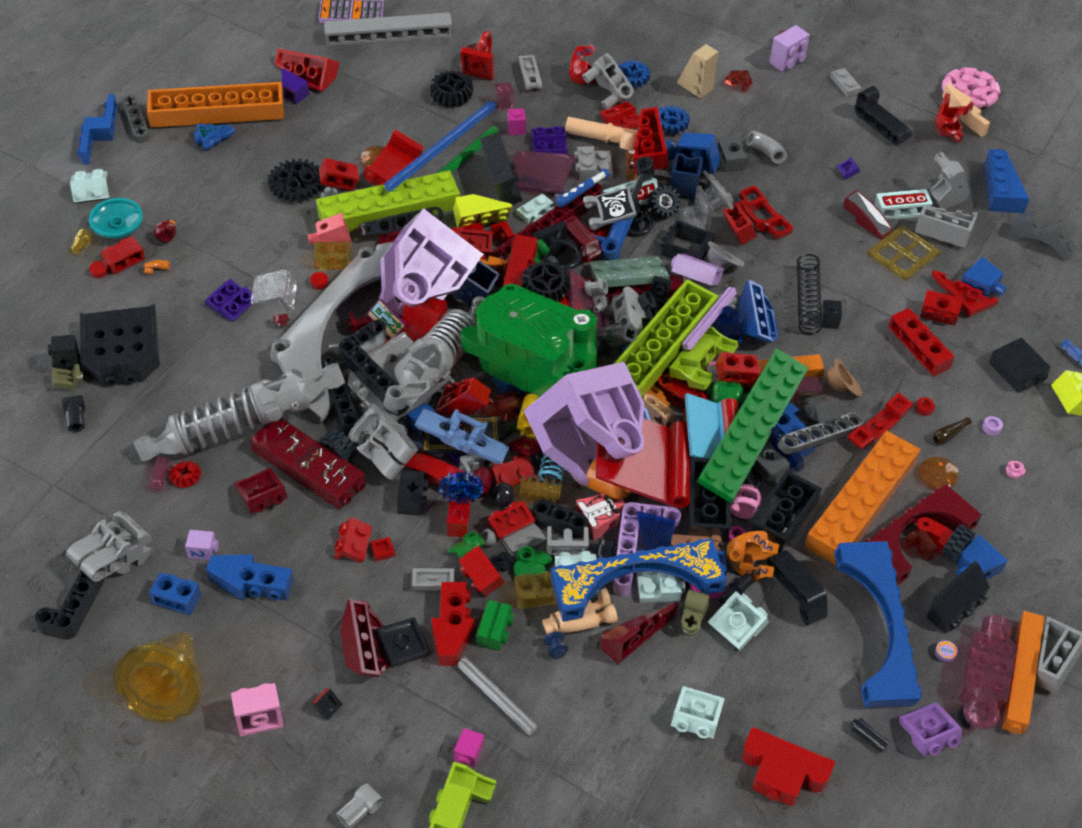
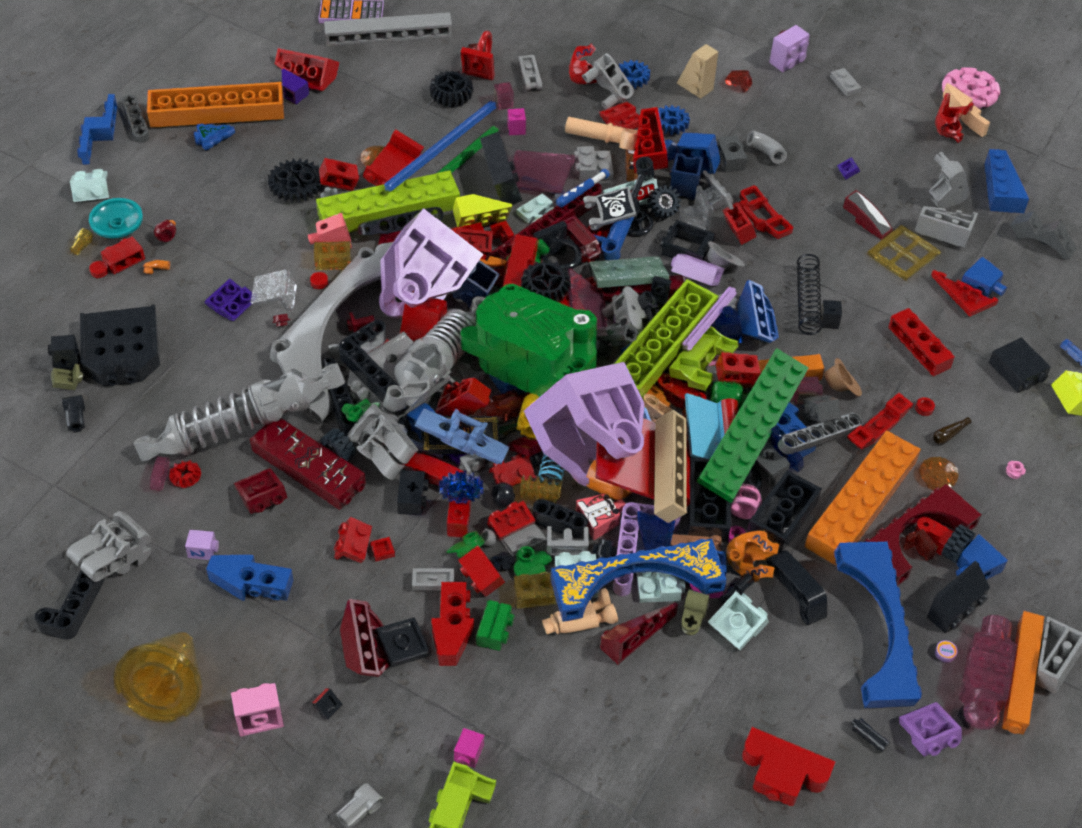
(173, 597): blue brick -> none
(355, 412): none -> green plate
(383, 312): panel -> none
(486, 476): dark red brick -> none
(497, 696): light grey axle -> none
(549, 140): dark purple slope -> none
(557, 648): dark blue wheel -> none
(597, 291): light grey piece -> none
(670, 466): none -> tan brick
(697, 712): light aqua plate -> none
(879, 118): black beam -> none
(902, 203): light aqua brick -> none
(941, 307): red brick -> none
(992, 425): lavender tile -> none

